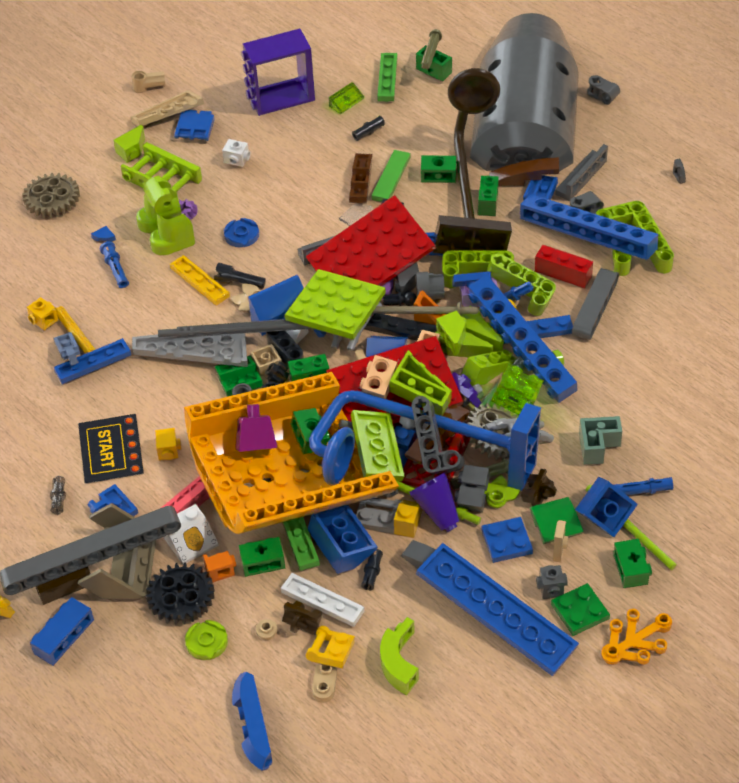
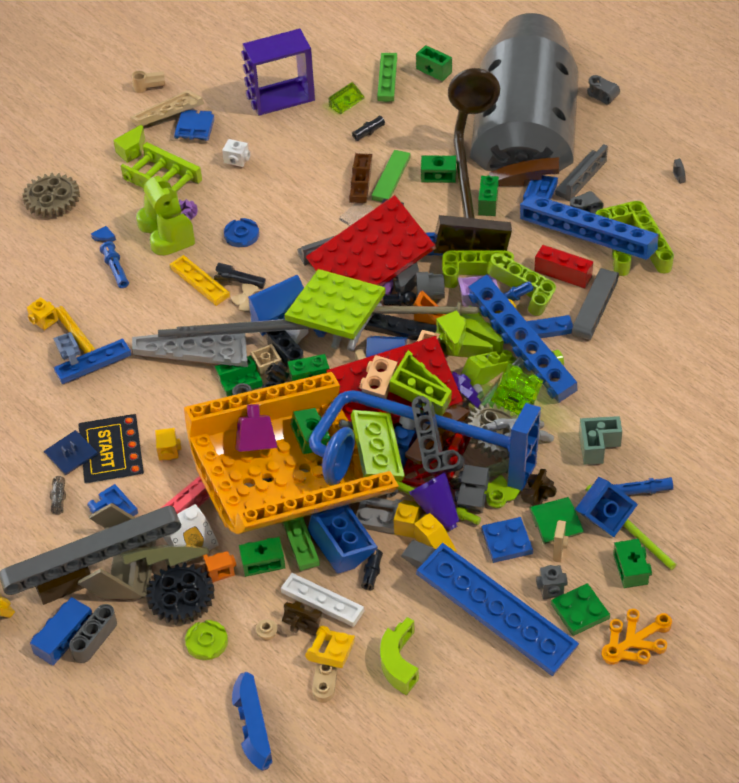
(70, 452): none -> dark blue piece
(89, 642): none -> dark grey beam
(170, 553): none -> olive slope
(432, 532): none -> yellow slope
(435, 36): olive axle -> none
(468, 279): blue plate -> none

